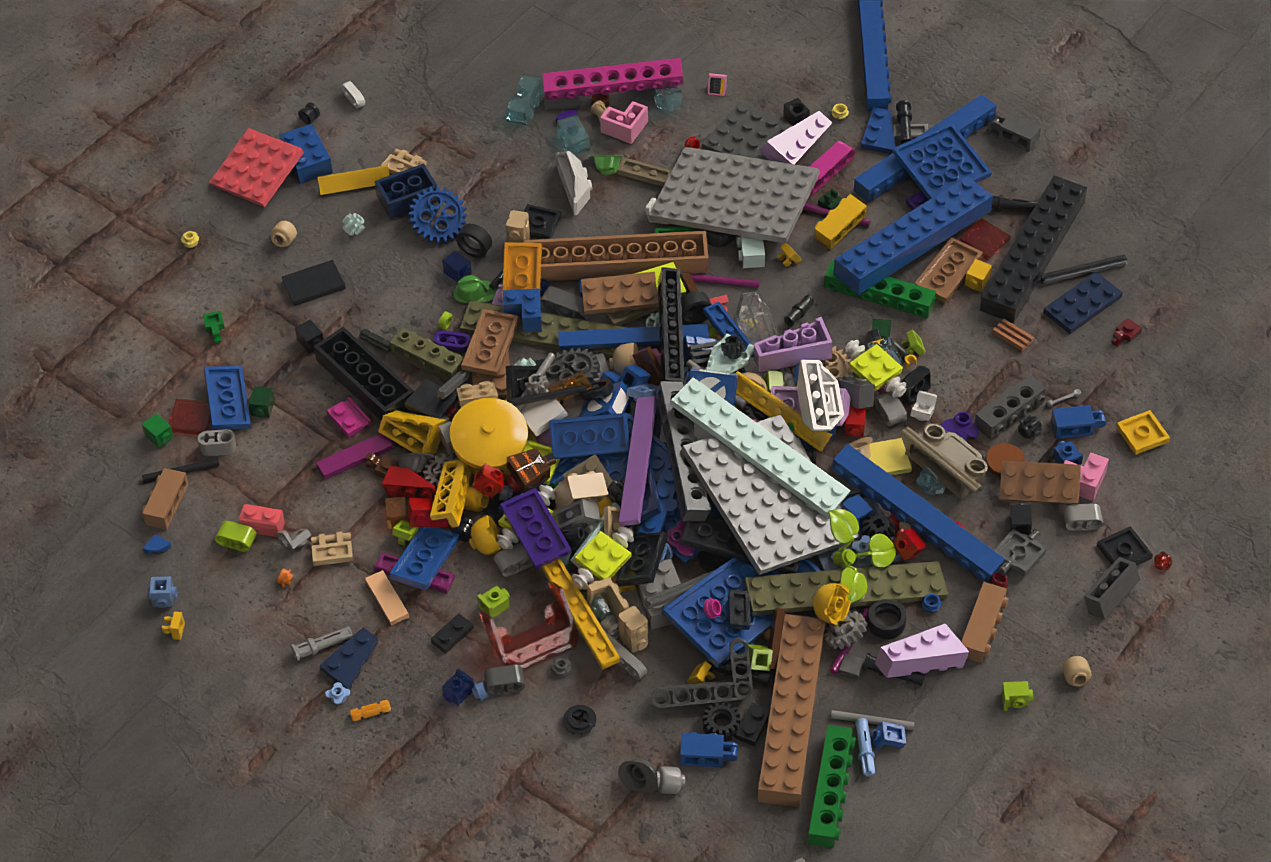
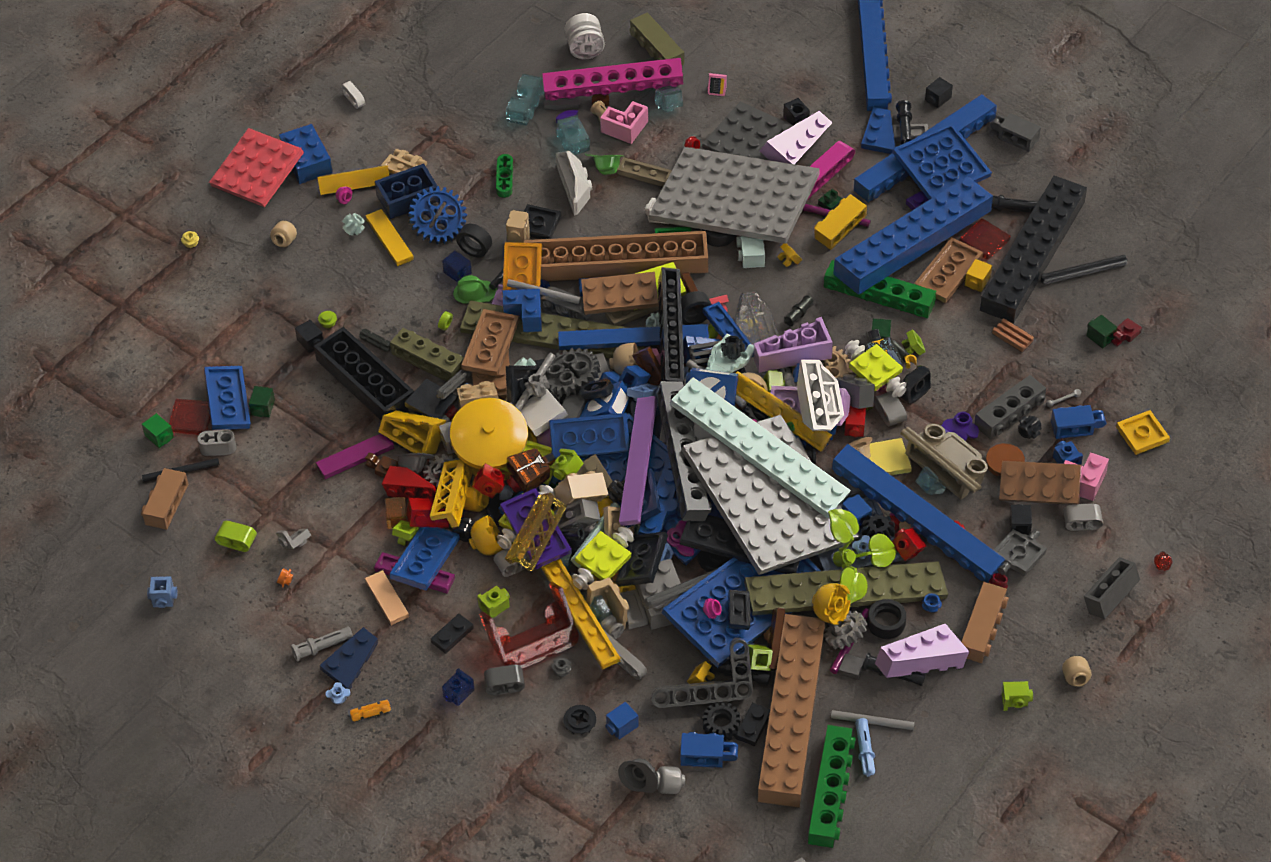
(156, 544): blue tile -> none
(176, 625): yellow tile -> none
(214, 322): green plate -> none
(262, 519): coral brick -> none
(309, 113): black wheel -> none
(313, 282): black tile -> none
(327, 319): none -> lime plate
(332, 552): tan plate -> none
(344, 194): none -> dark pink plate
(348, 417): dark pink plate -> none
(389, 237): none -> yellow tile
(452, 340): dark purple plate -> none
(479, 691): medium blue plate -> none
(504, 181): none -> green beam
(530, 527): none -> clear yellow fence
(543, 291): none -> light grey bar
(549, 395): black bar -> none
(566, 463): none -> lime brick
(572, 381): clear orange plate -> none
(584, 36): none -> white wheel
(621, 720): none -> blue brick
(633, 629): tan brick -> none
(654, 38): none -> olive brick
(725, 280): magenta bar -> none
(840, 111): light yellow plate -> none
(888, 734): blue bracket -> none
(924, 406): white bracket -> none
(938, 92): none -> black brick
(1082, 302): dark blue plate -> none
(1101, 331): none -> dark green brick
(1125, 545): black tile -> none

